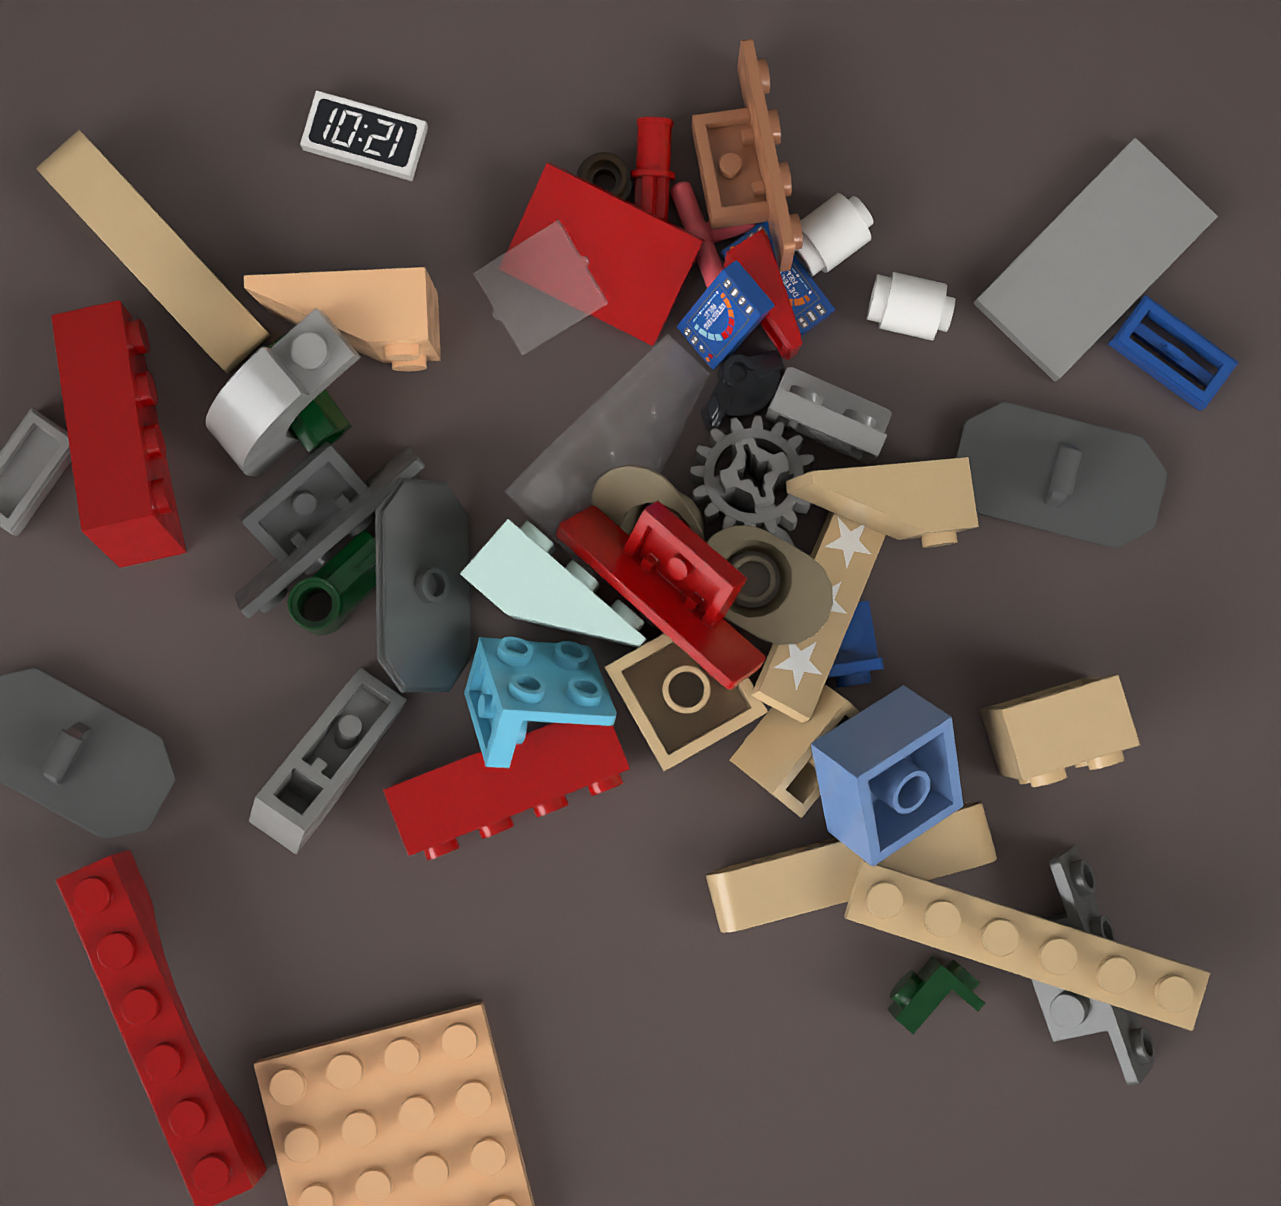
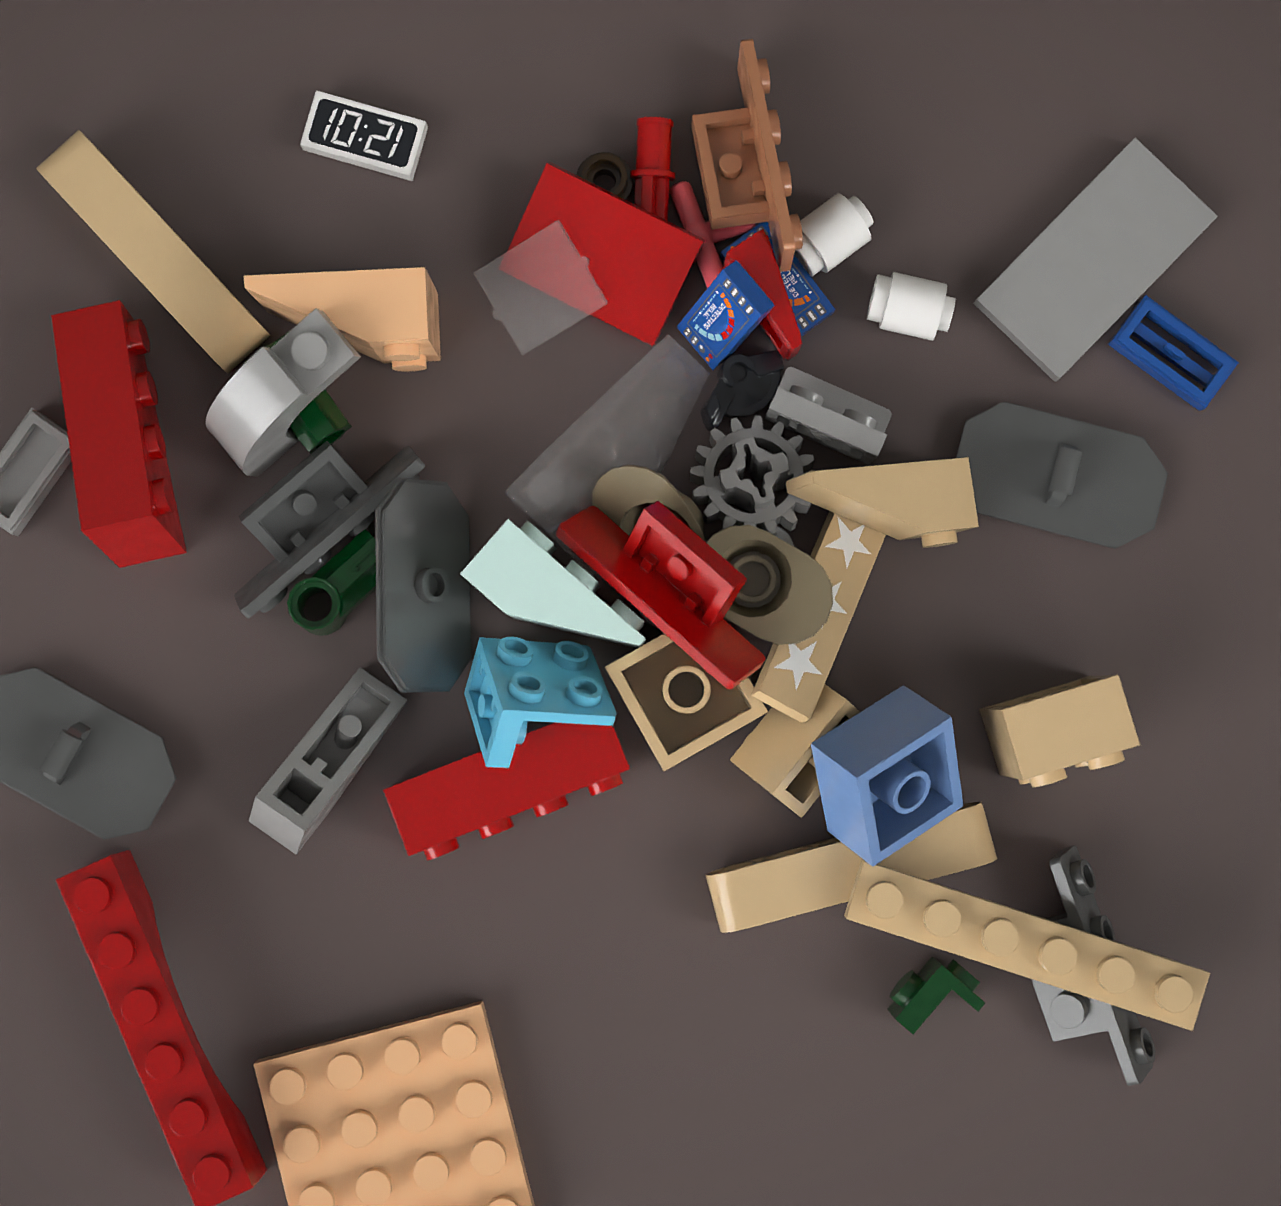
(857, 651): blue bracket -> none

